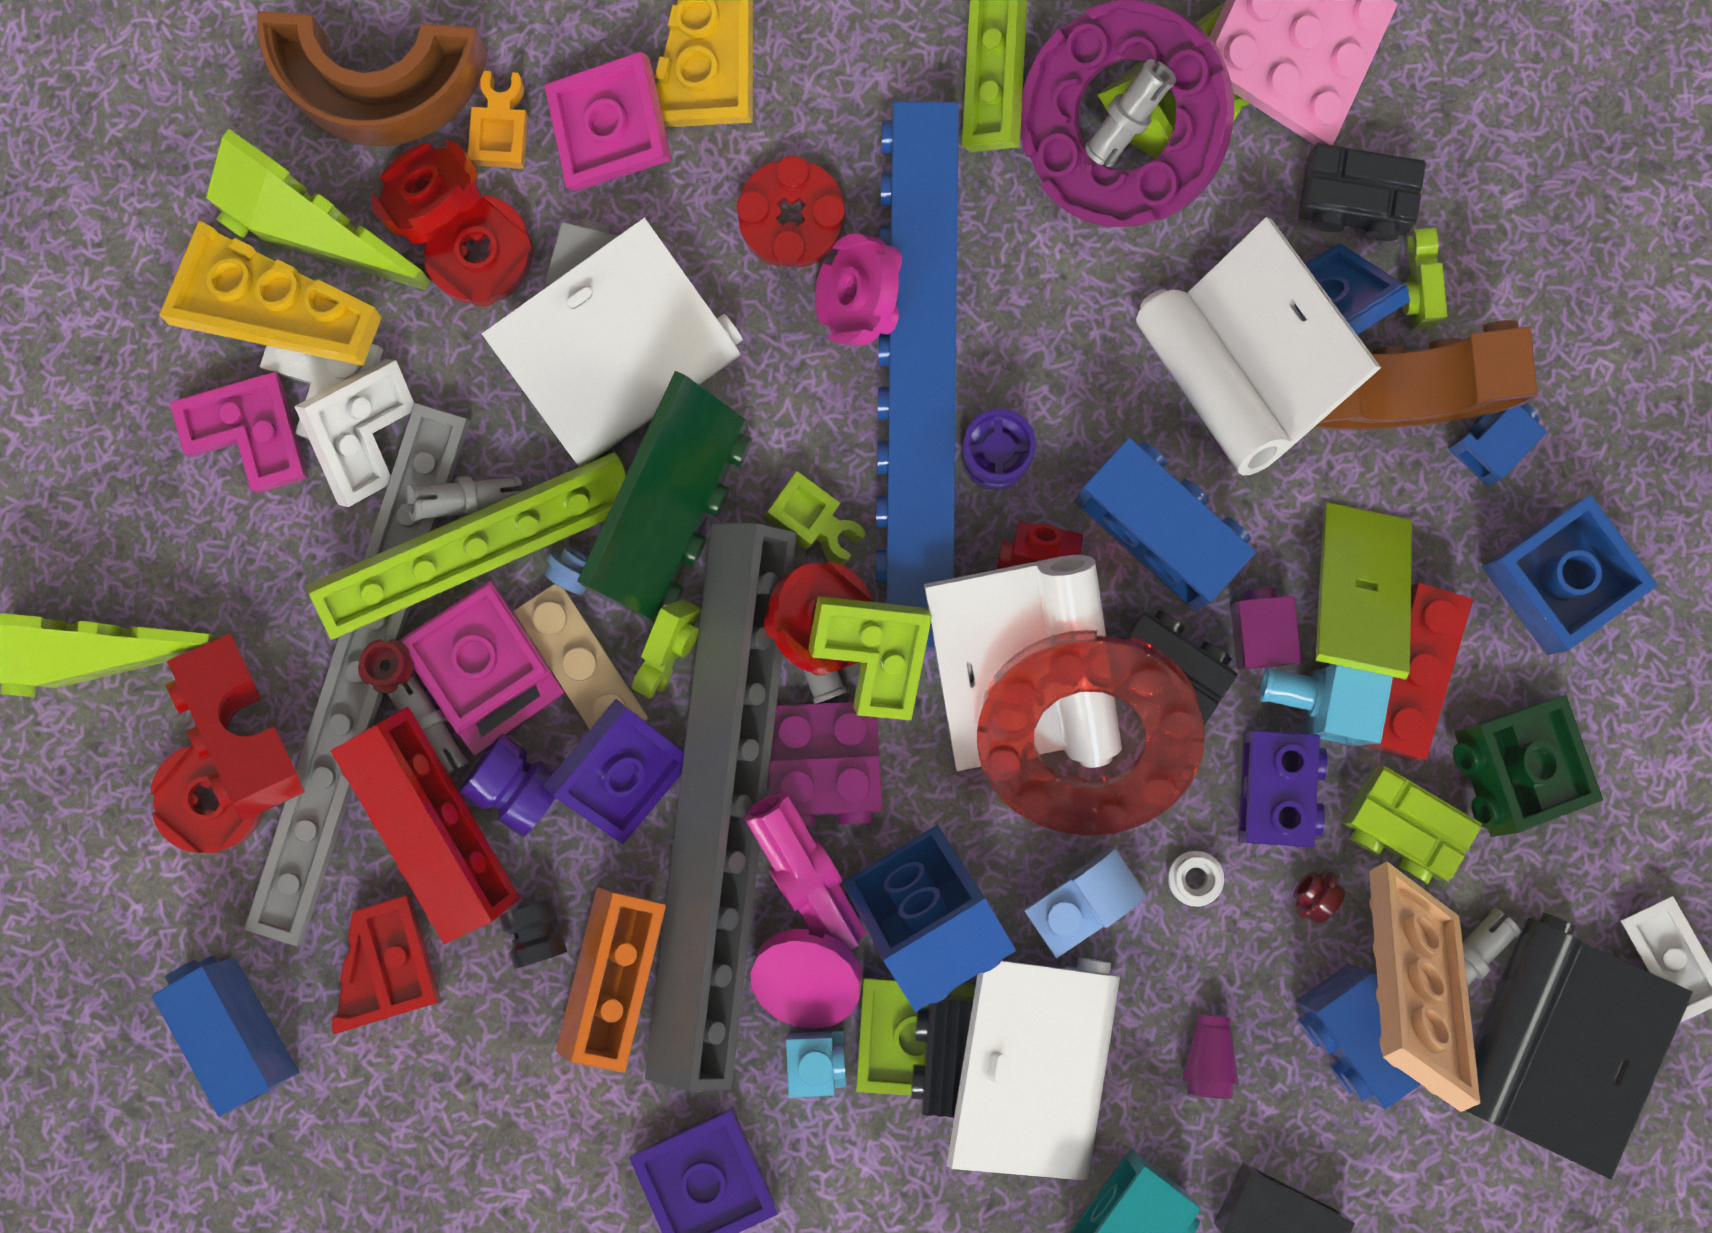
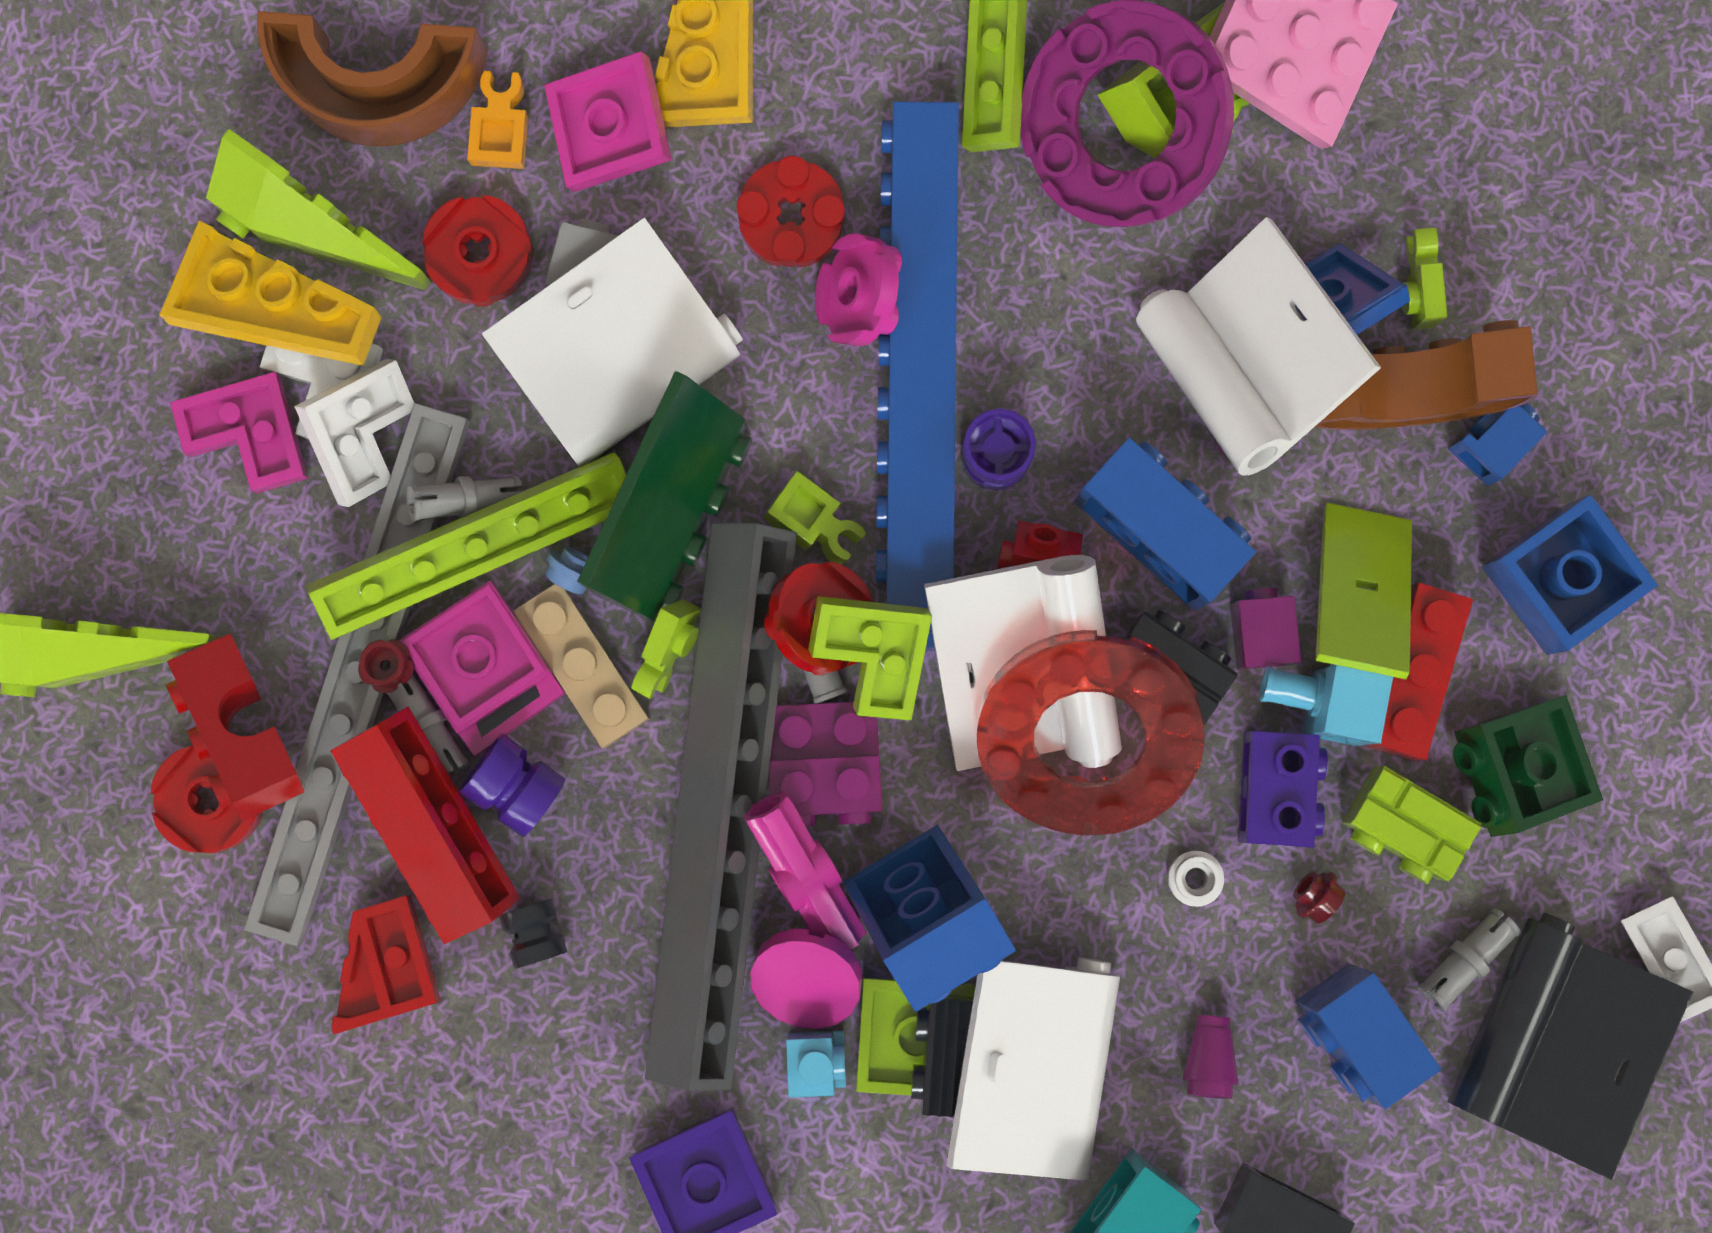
(223, 1032): blue brick -> none
(426, 190): red plate -> none
(610, 980): orange brick -> none
(617, 772): dark purple plate -> none
(1086, 902): light blue brick -> none
(1130, 113): light grey pin -> none
(1361, 191): black brick -> none
(1422, 988): light nougat plate -> none

